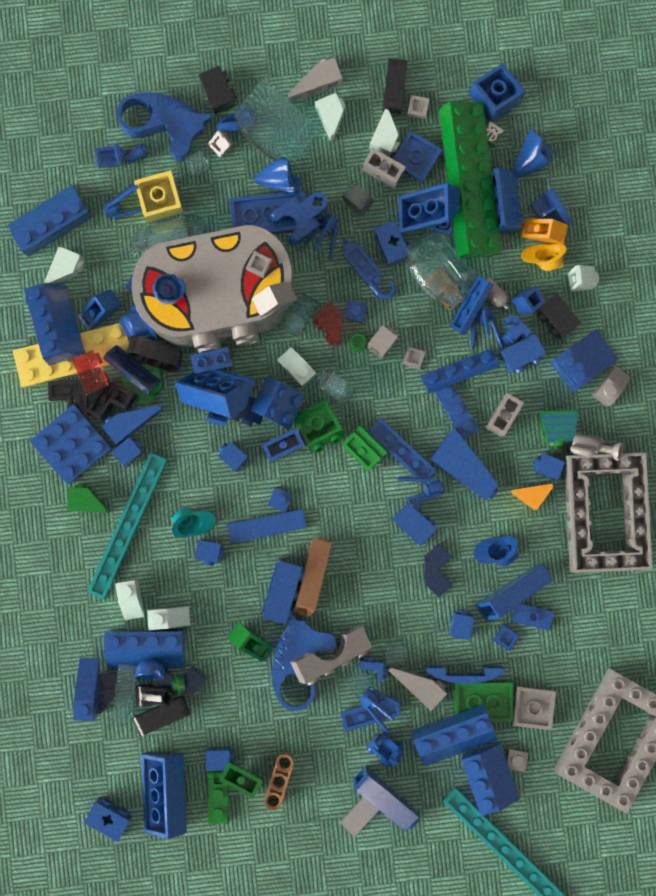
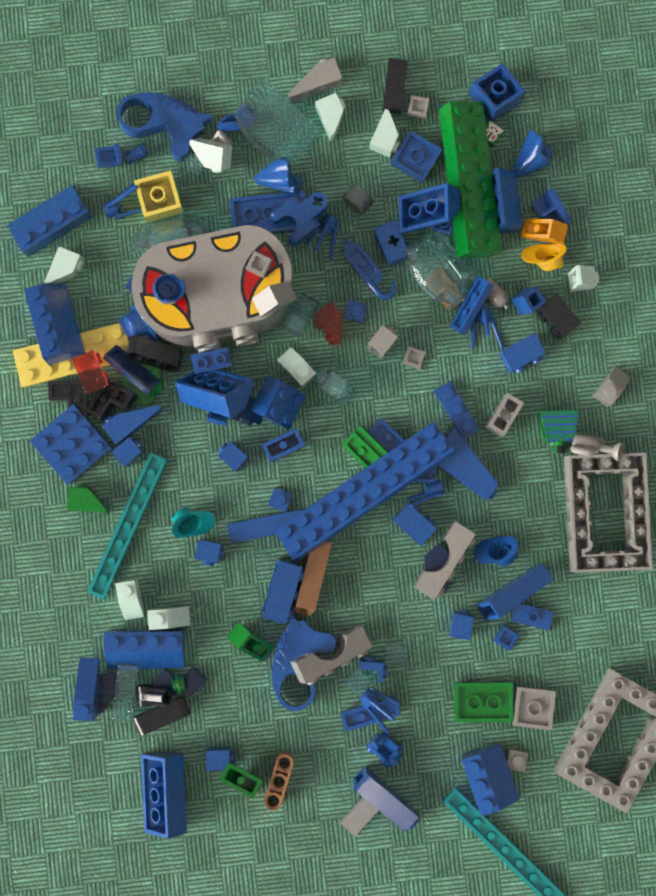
(98, 818): blue brick -> none
(99, 309): blue slope -> none
(150, 669): blue hair -> none
(212, 154): none -> light aqua slope
(217, 89): black brick -> none
(217, 799): green plate -> none
(319, 426): green plate -> none
(358, 342): green plate -> none
(364, 492): none -> blue plate
(383, 168): light grey brick -> none
(423, 687): light grey slope -> none
(454, 735): blue slope -> none
(458, 540): none -> light grey arch
(460, 371): blue plate -> none
(489, 673): blue slope -> none
(516, 330): blue piece -> none
(533, 495): light orange slope -> none
(548, 466): blue brick -> none
(584, 360): blue slope -> none

